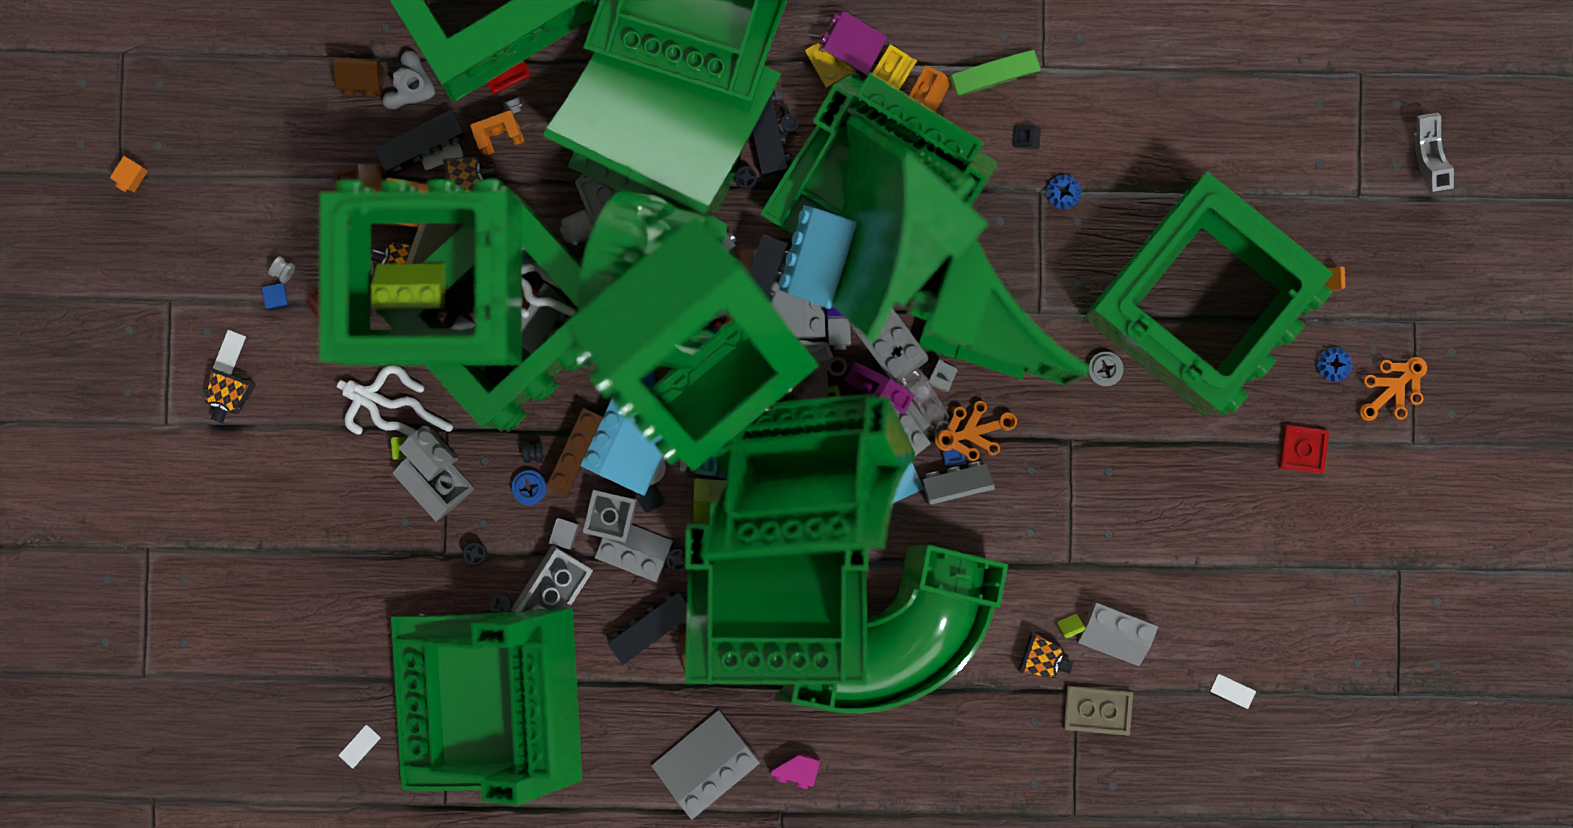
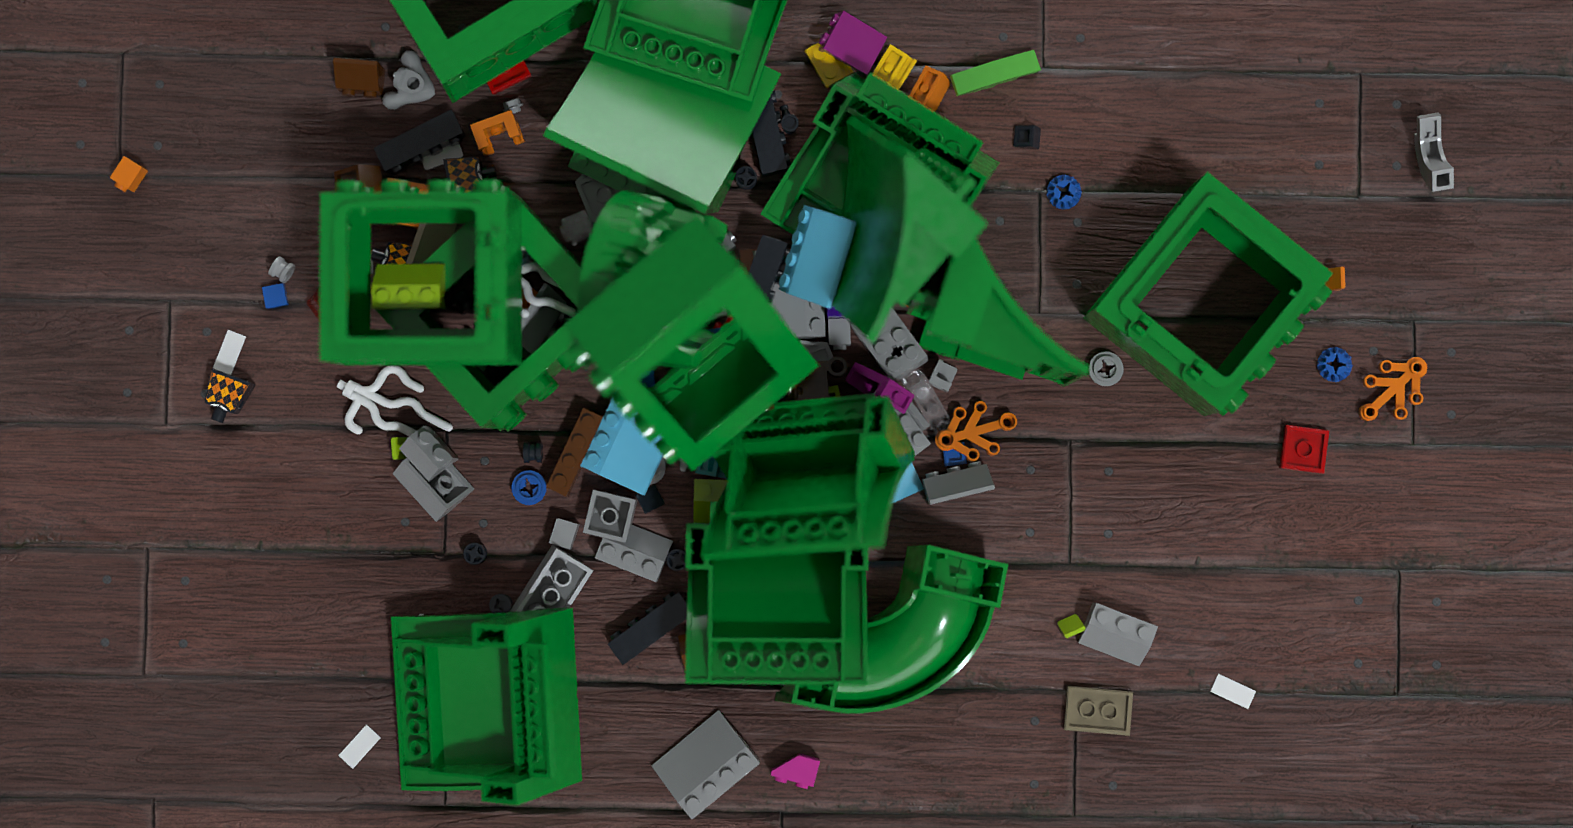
(462, 323): light grey slope -> none
(1043, 658): torso -> none

